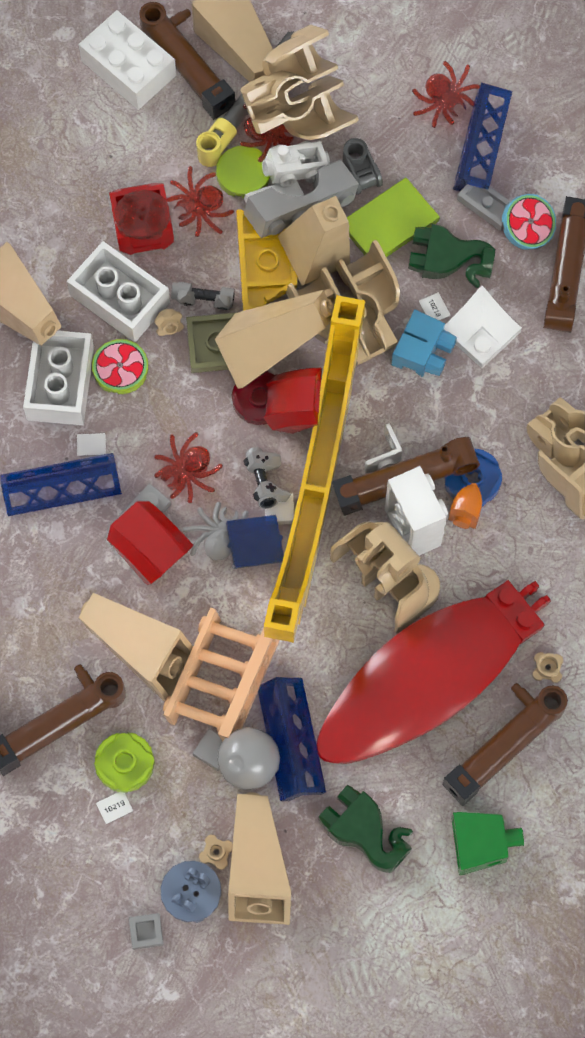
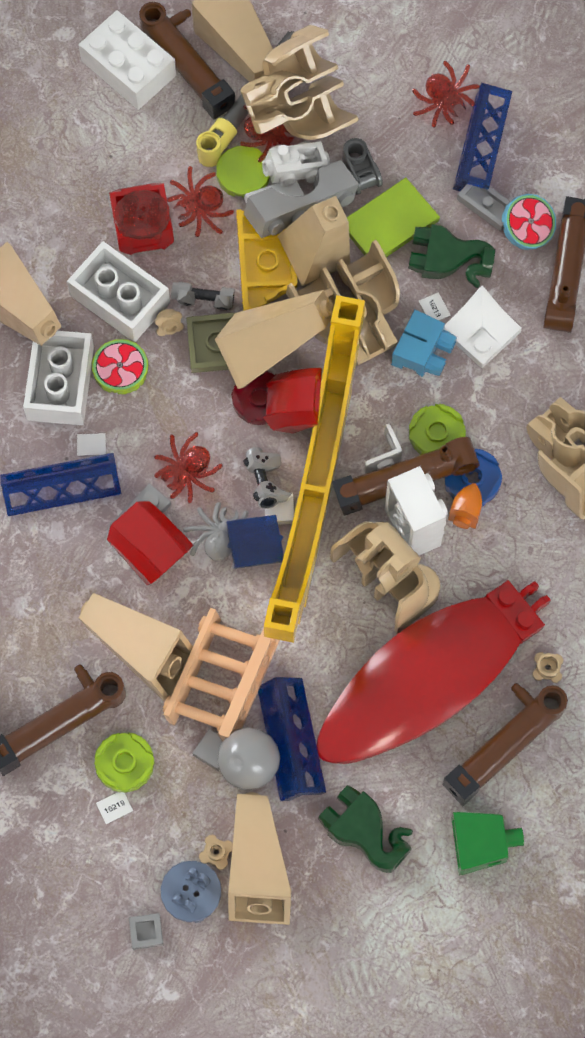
(435, 427): none -> lime tile

